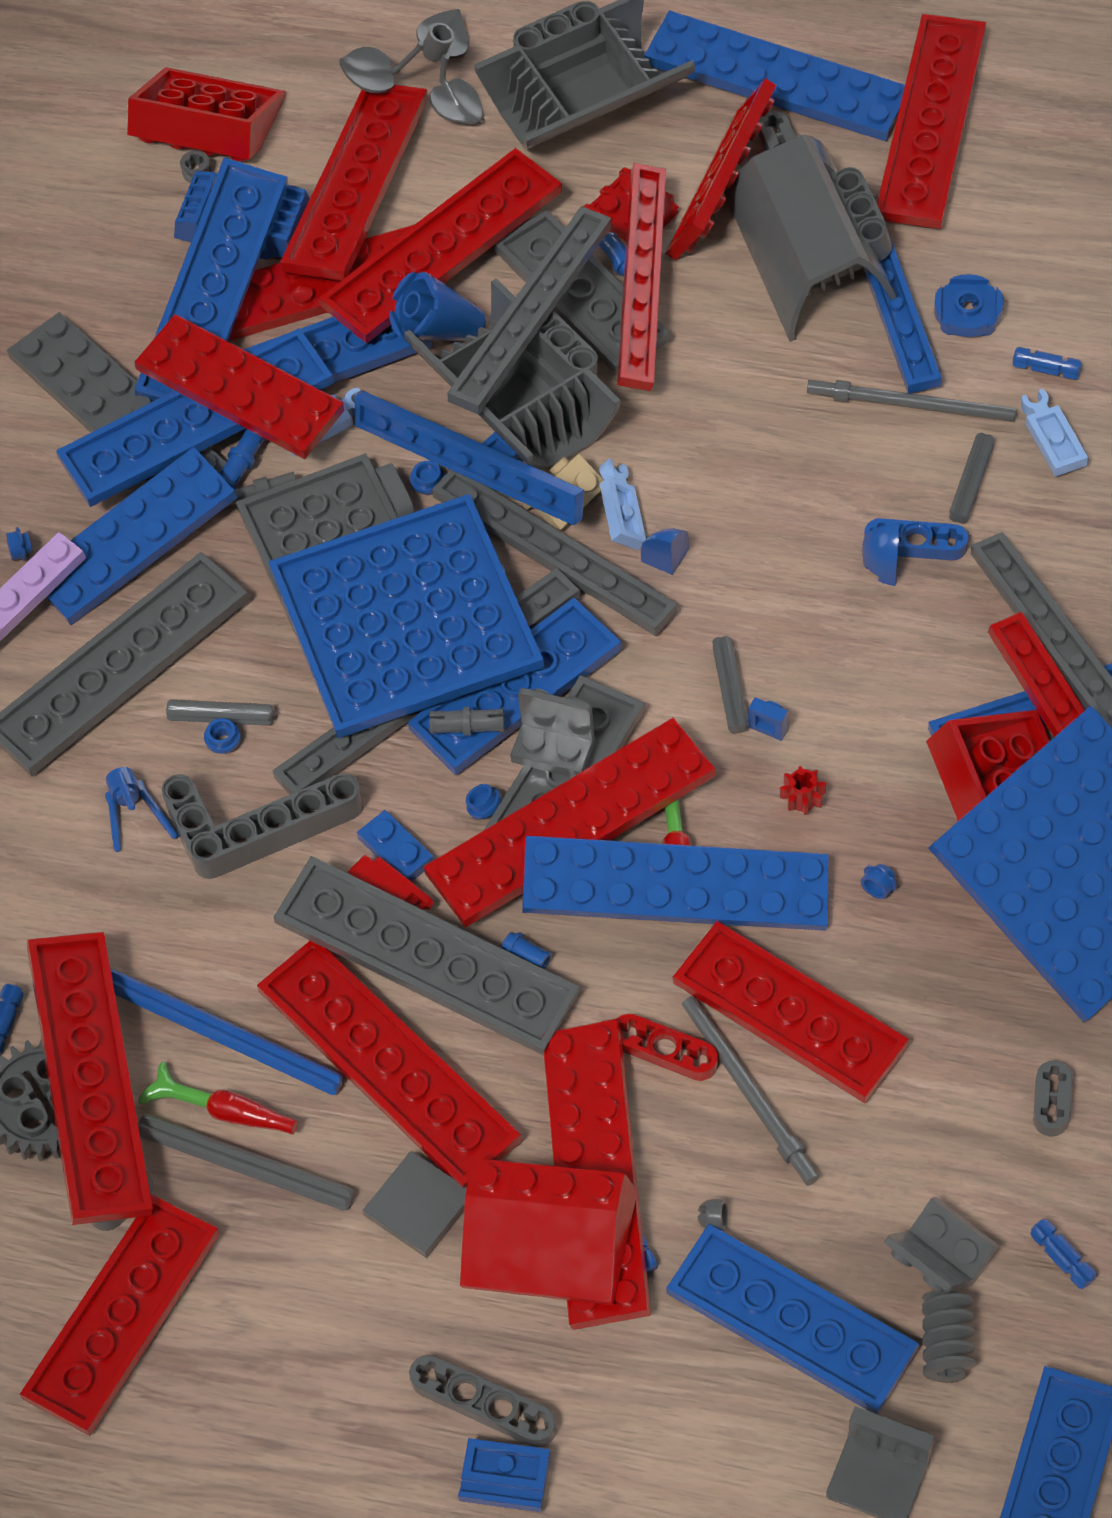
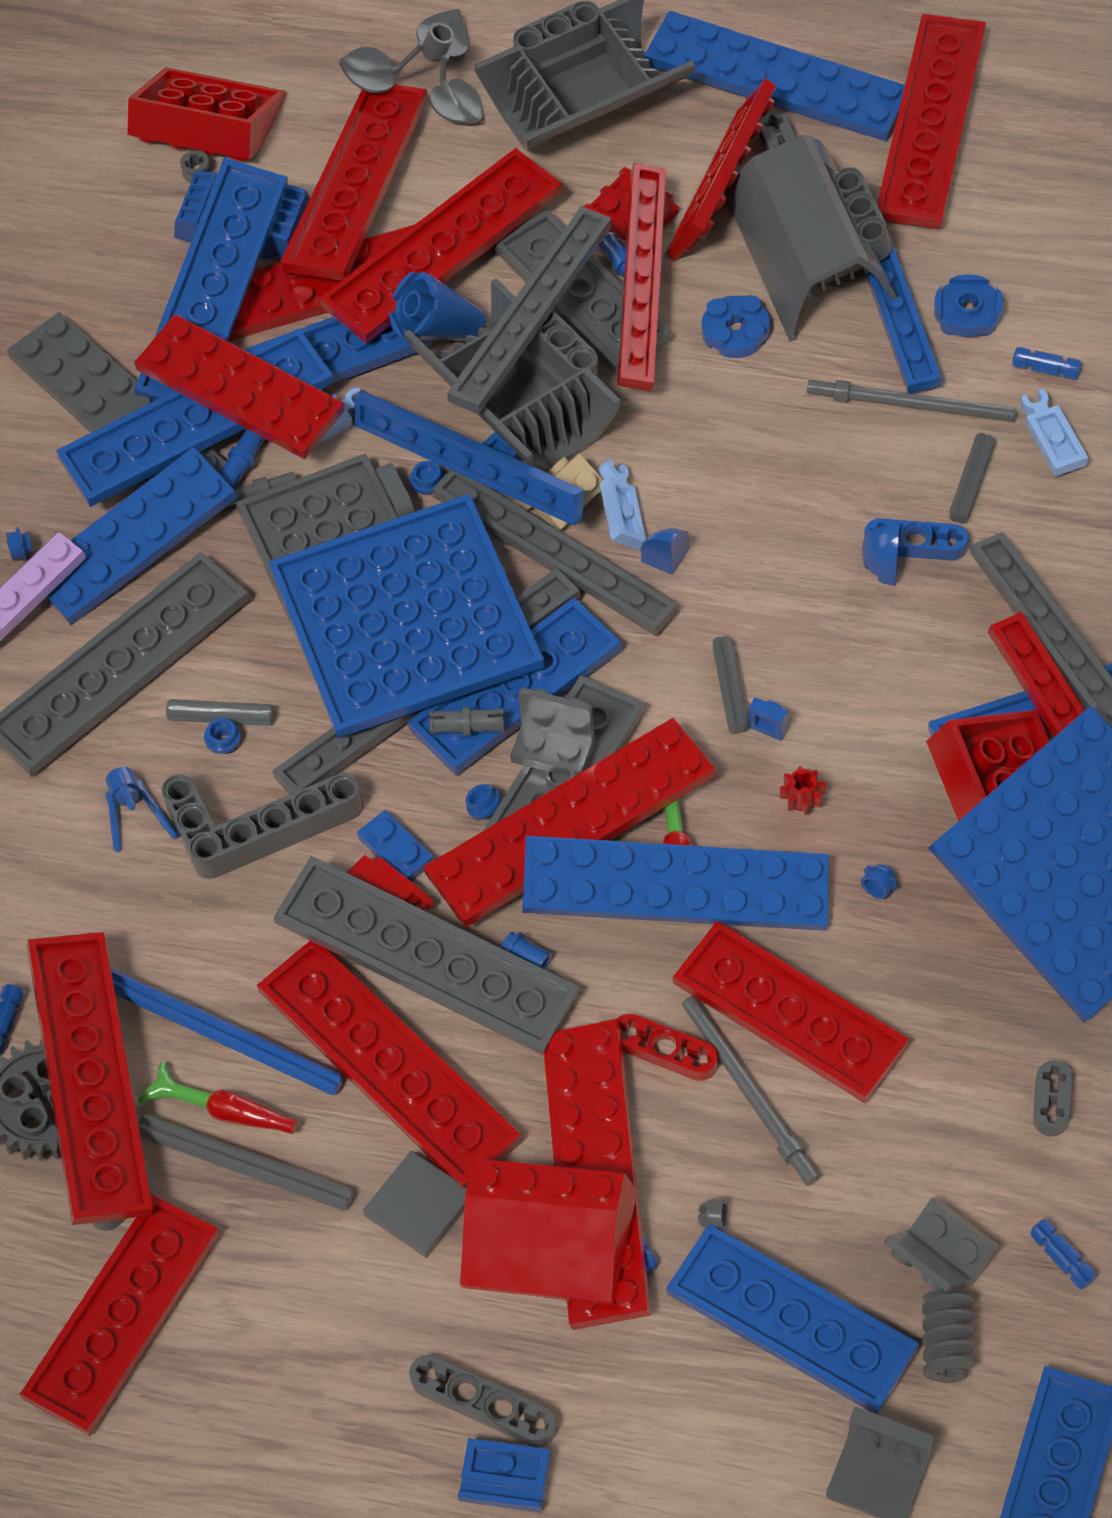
(735, 309): none -> blue plate

